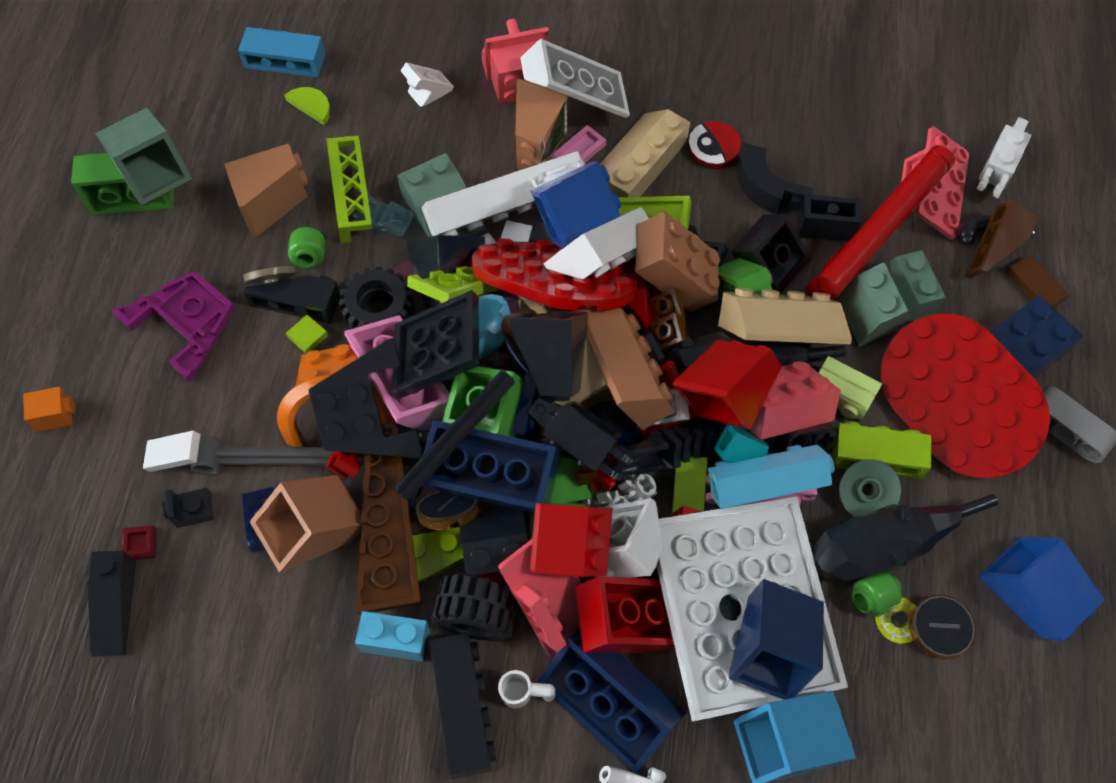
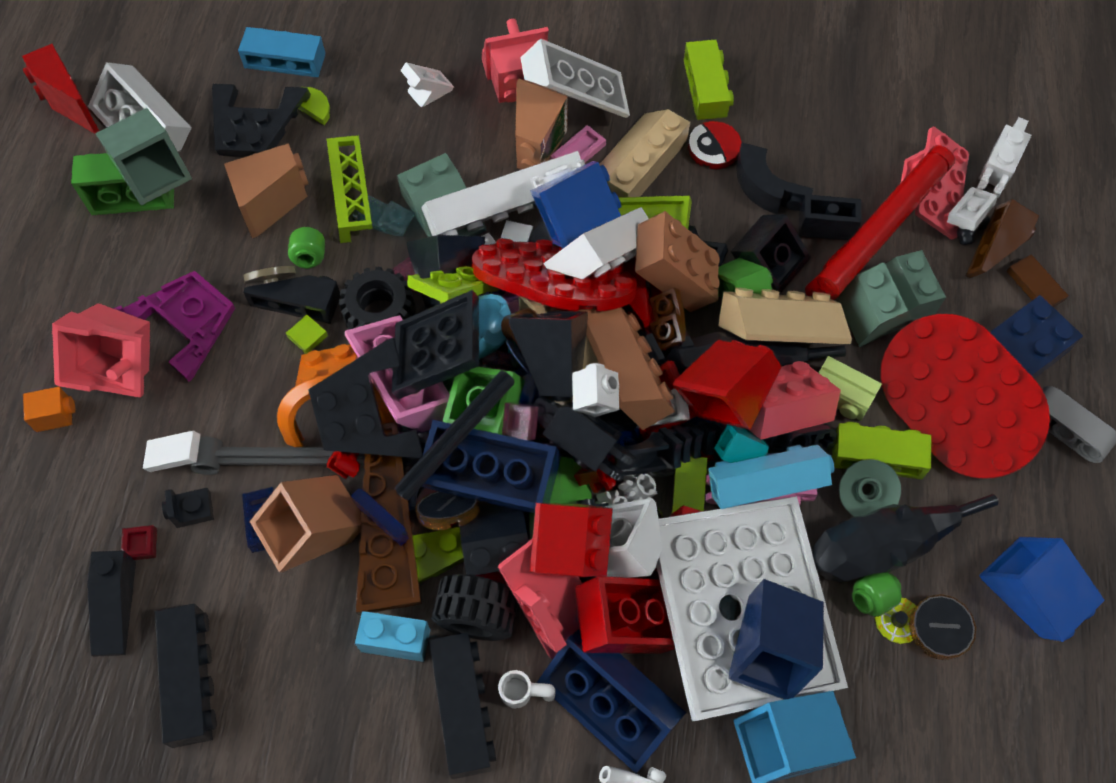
(57, 86): none -> red slope
(101, 351): none -> coral piece
(125, 92): none -> white slope
(184, 676): none -> black brick
(251, 130): none -> black wing
(380, 516): none -> clear blue tile
(520, 420): none -> clear pink plate
(595, 390): none -> white brick
(707, 79): none -> lime brick
(972, 209): none -> white plate

